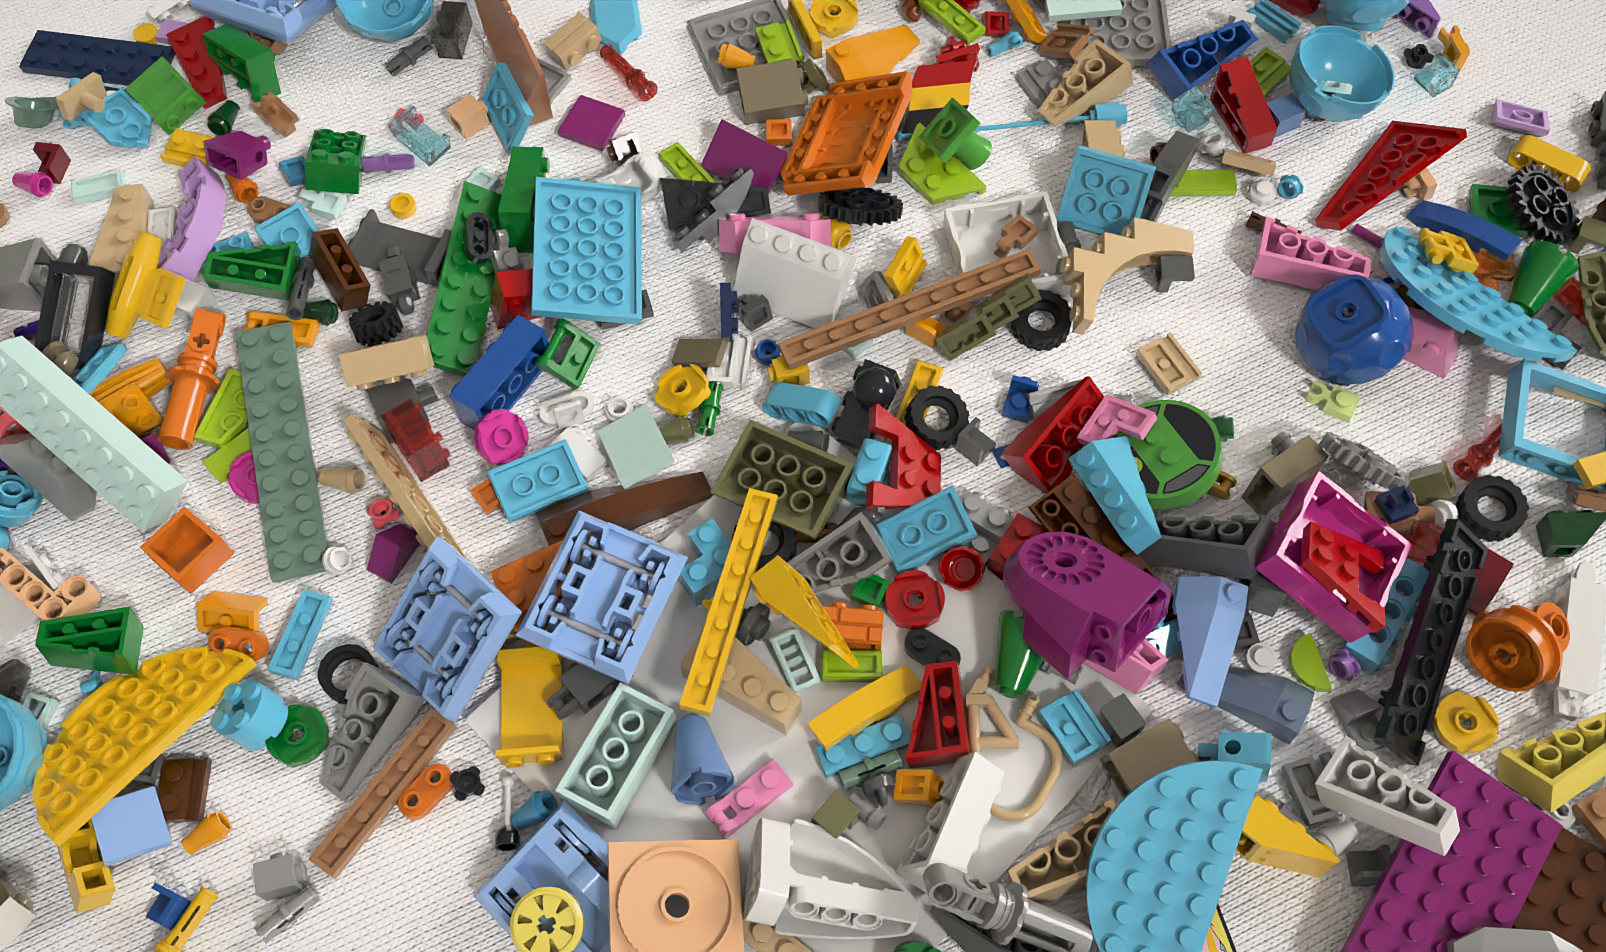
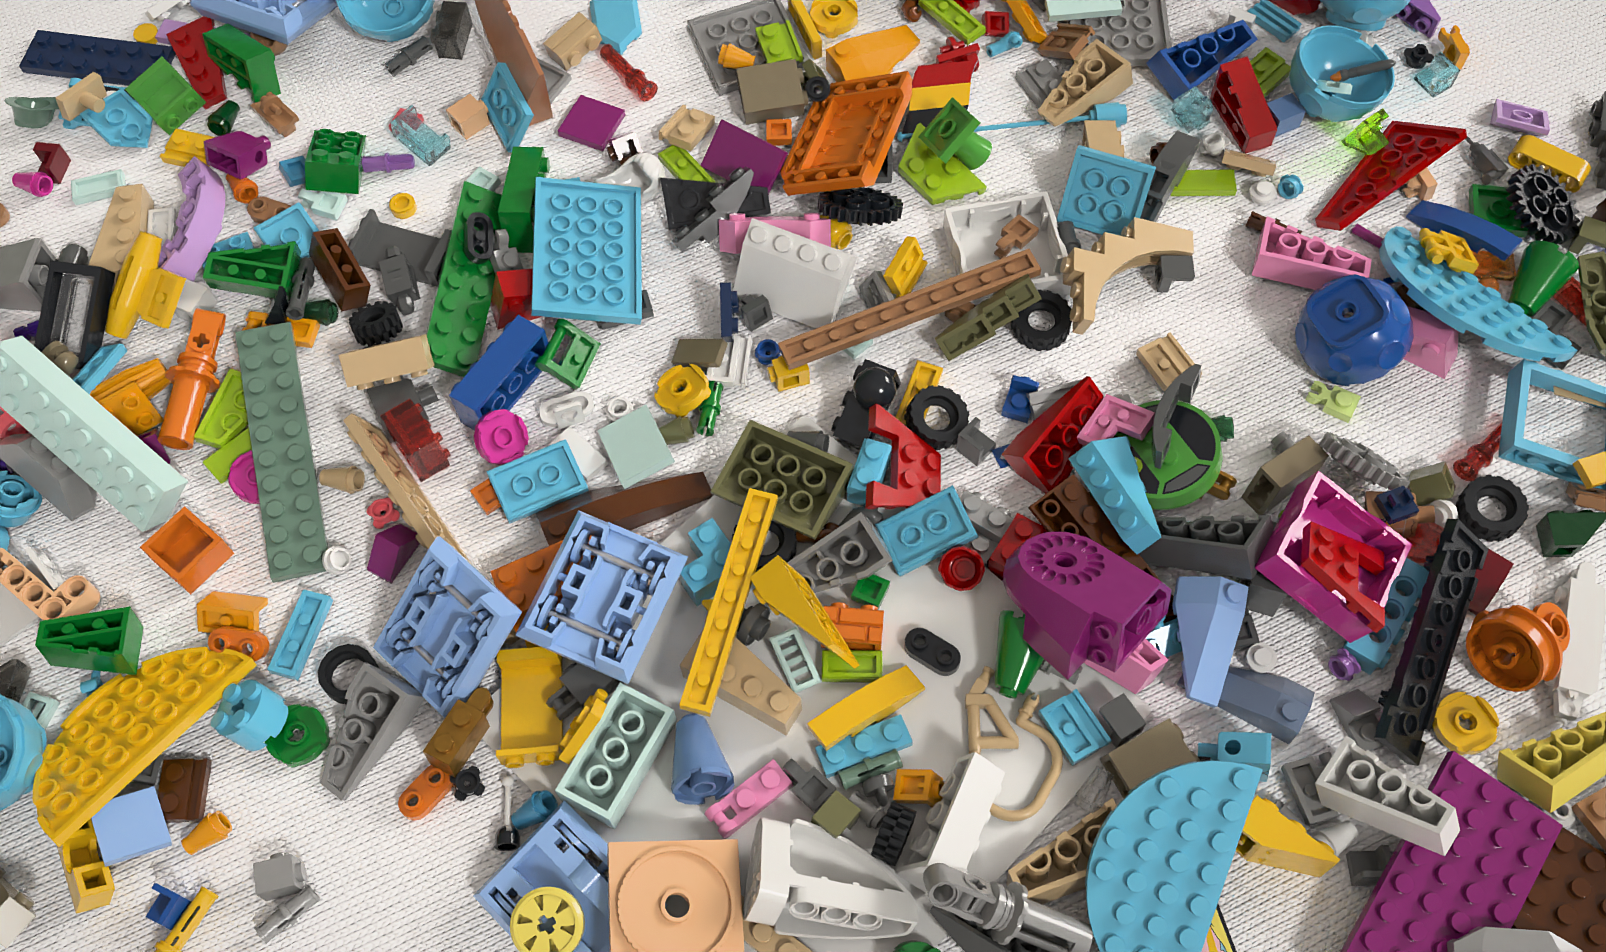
(278, 306): none -> black slope
(382, 794): medium nougat plate -> none
(460, 733): none -> pearl gold brick
(583, 725): none -> yellow plate
(687, 127): none -> tan plate
(801, 404): medium azure beam -> none
(810, 787): none -> dark grey plate
(817, 81): none -> black plate
(893, 833): none -> black tyre
(925, 331): light orange panel -> none
(925, 587): red plate -> none
(940, 720): red wedge -> none
(1180, 389): none -> dark grey slope
(1307, 665): lime tile -> none
(1345, 74): none -> dark grey piece
(1367, 135): none -> clear neon green slope
(1487, 162): none -> dark grey piece

